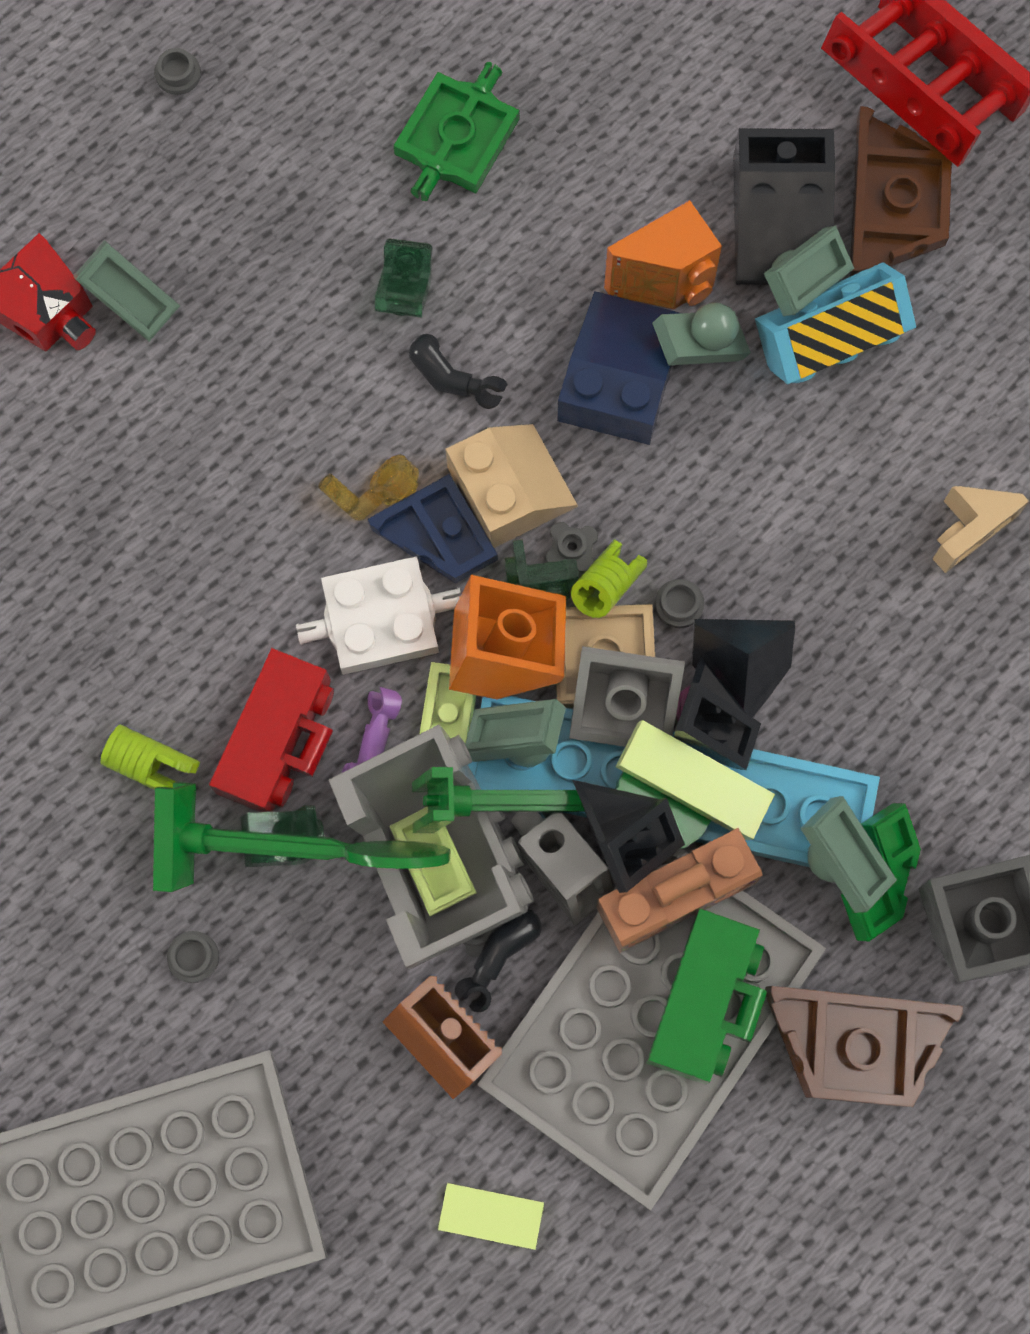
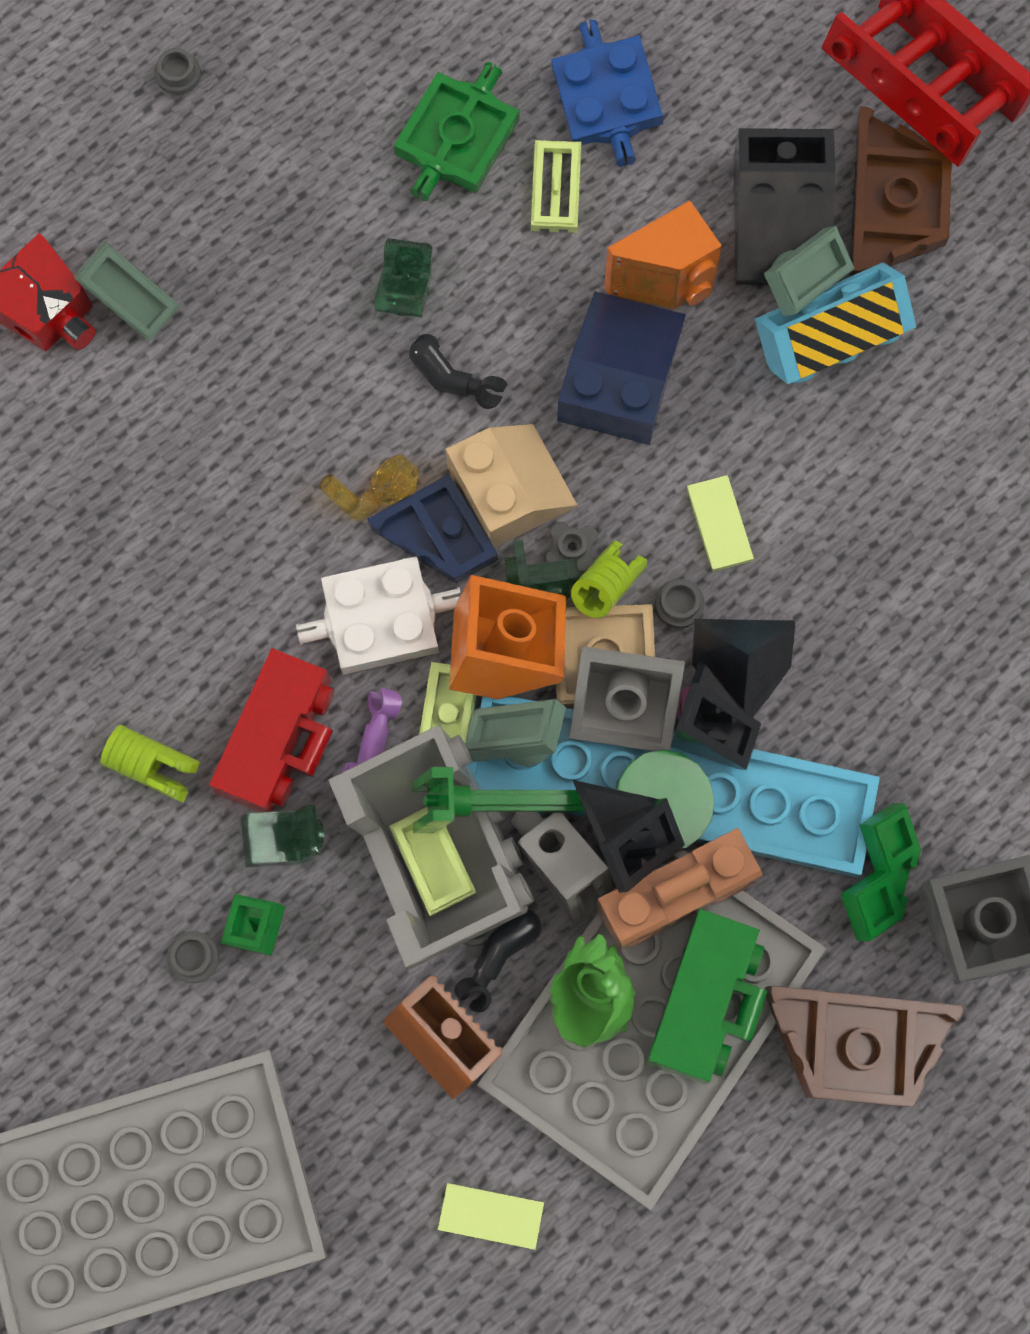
(179, 839): green piece -> none
(253, 924): none -> green tile
(553, 221): none -> yellowish green tile
(592, 993): none -> bright green hair
(607, 92): none -> blue plate
(695, 780): yellowish green tile -> none
(702, 336): sand green tile -> none
(720, 523): none -> yellowish green piece
(846, 855): sand green tile -> none
(983, 515): tan slope -> none

